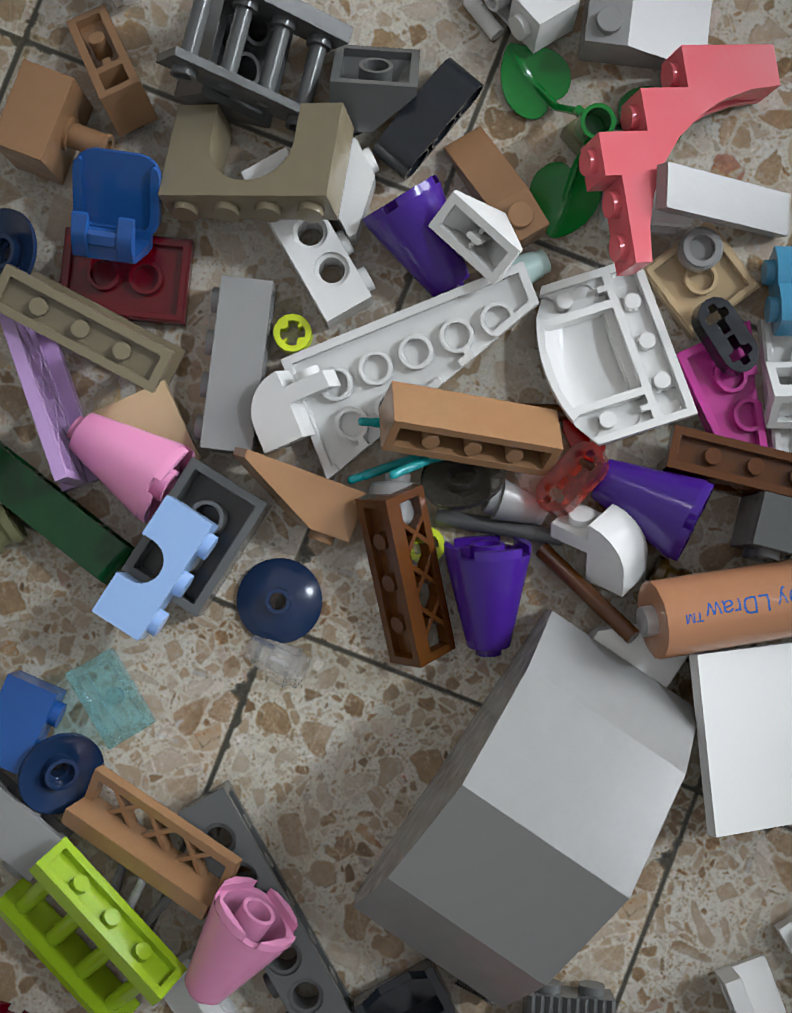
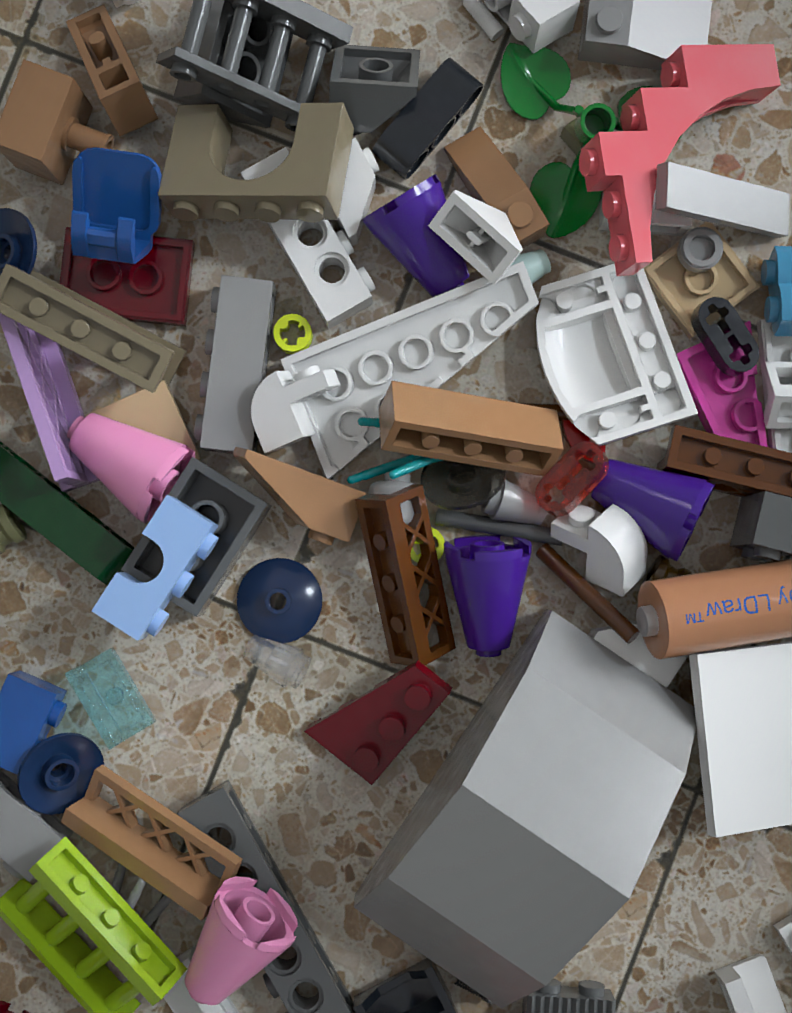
(381, 722): none -> dark red wing

